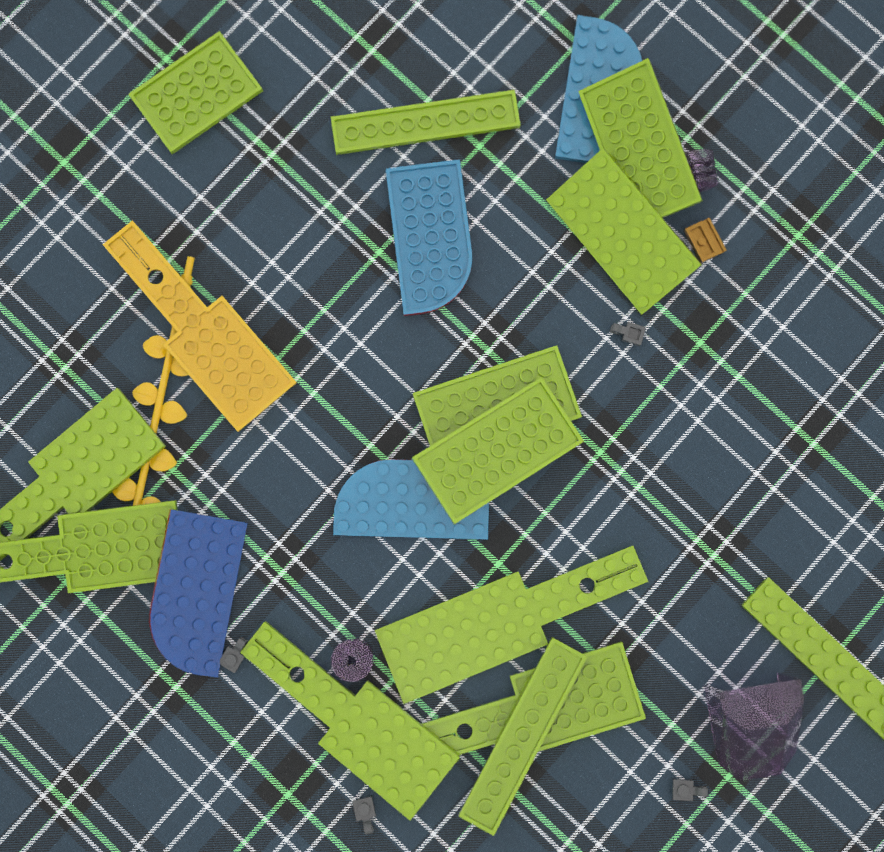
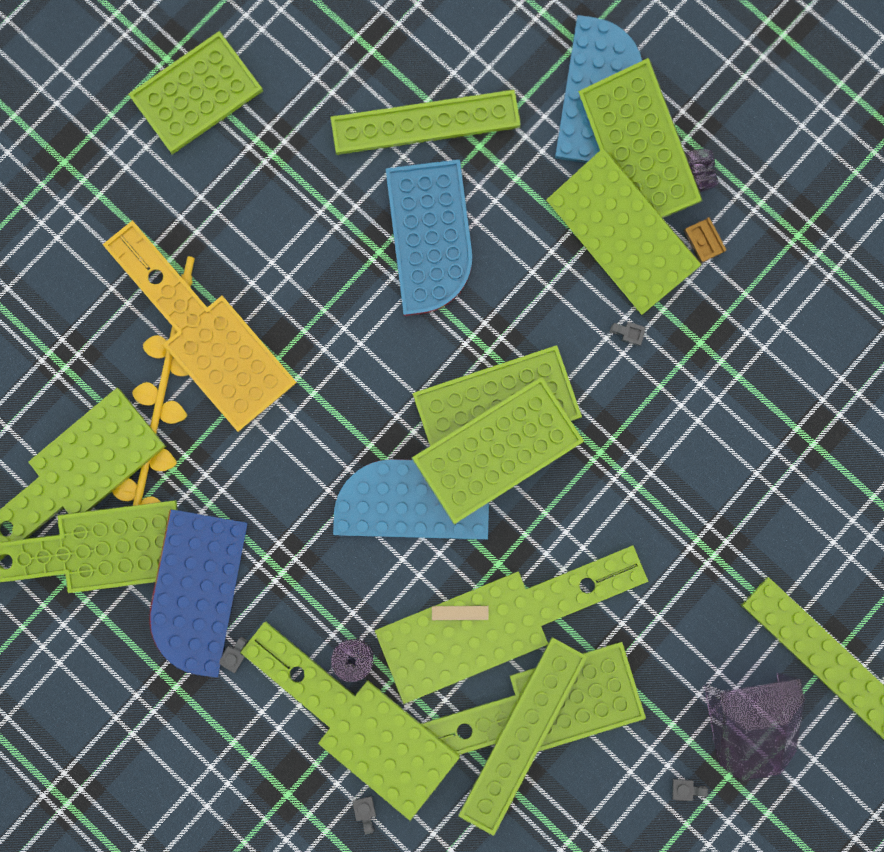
(460, 613): none -> tan sticker

